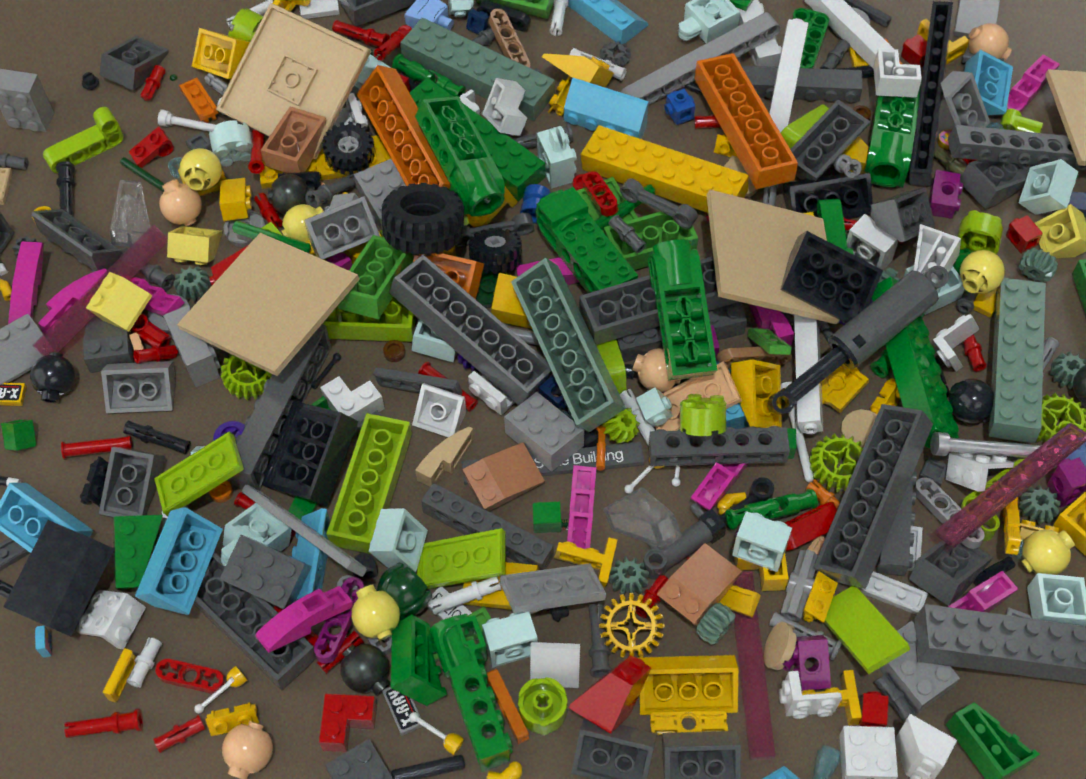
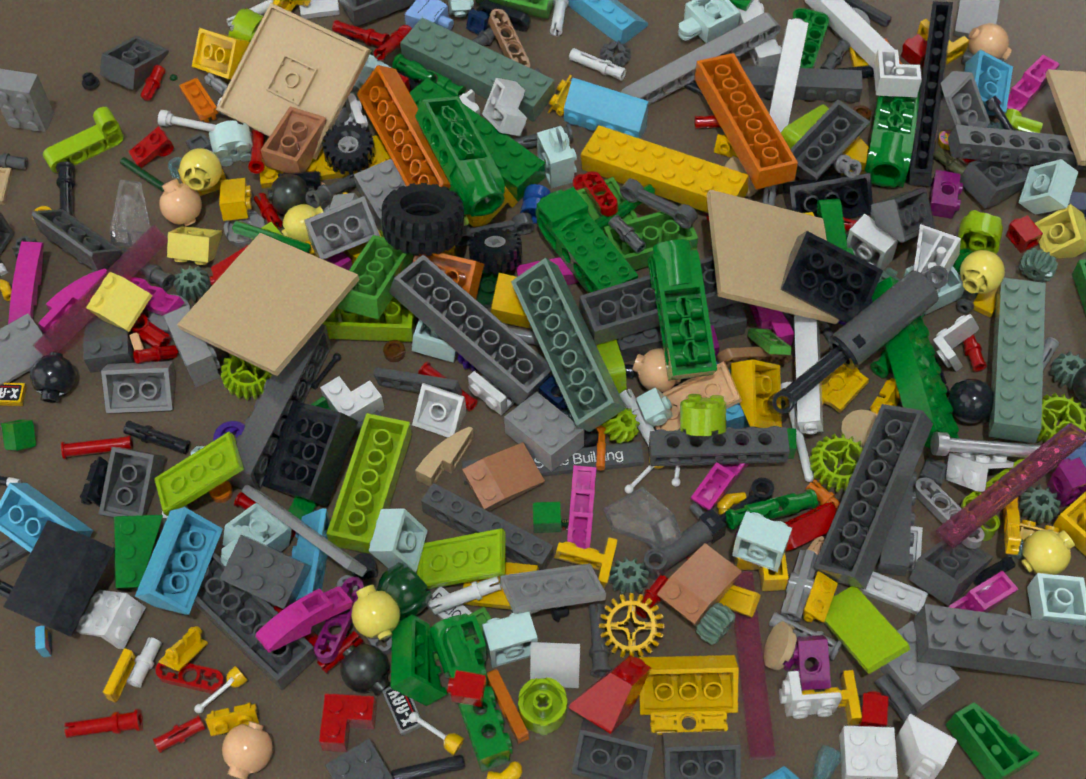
(184, 649): none -> yellow hinge
(467, 688): none -> red brick
(582, 68): yellow slope -> none
(680, 106): blue brick -> none
(994, 104): none -> black bar

